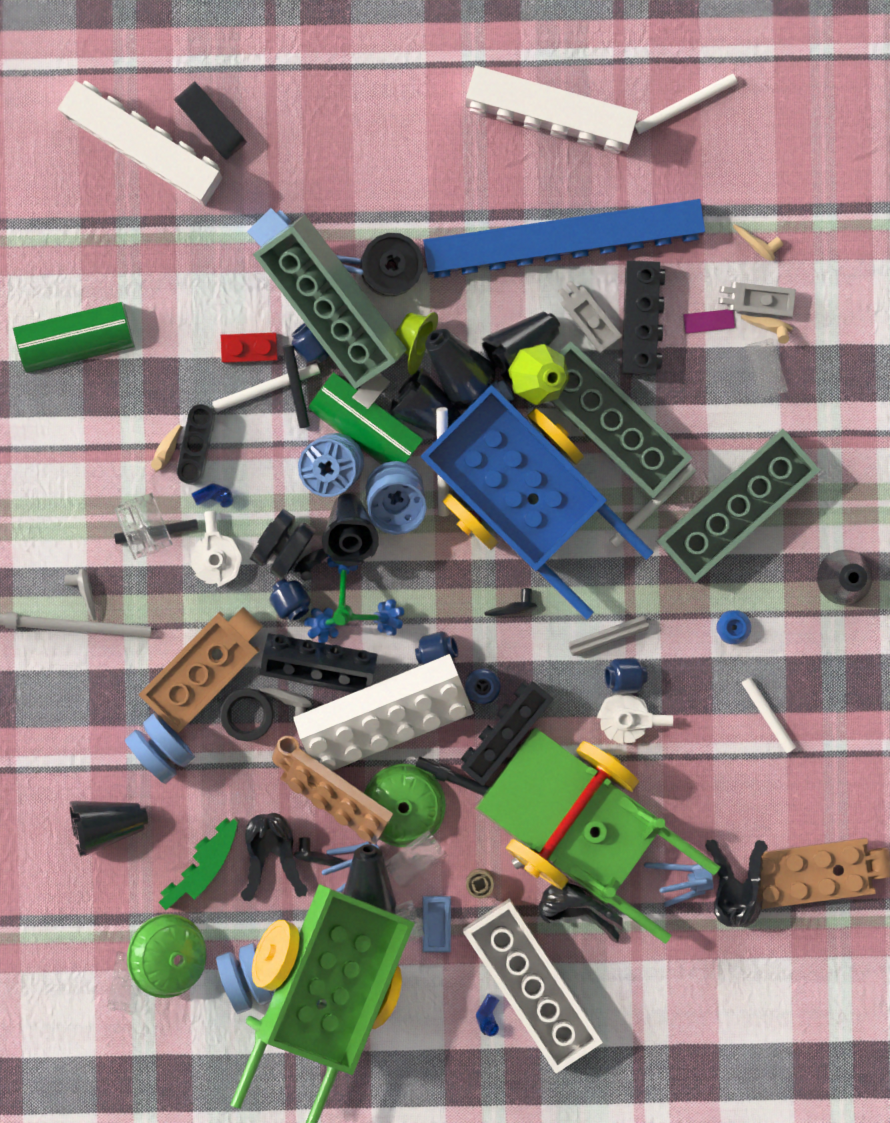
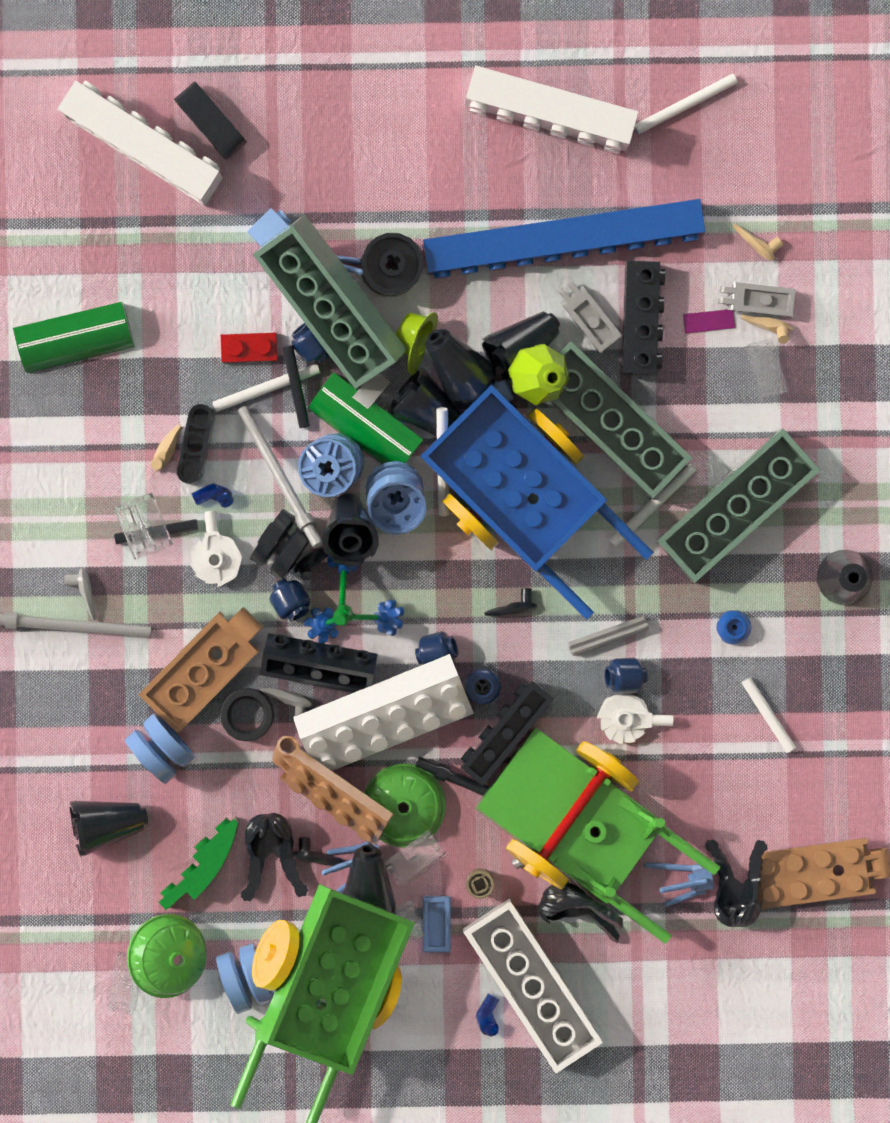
(304, 520): none -> light grey bar

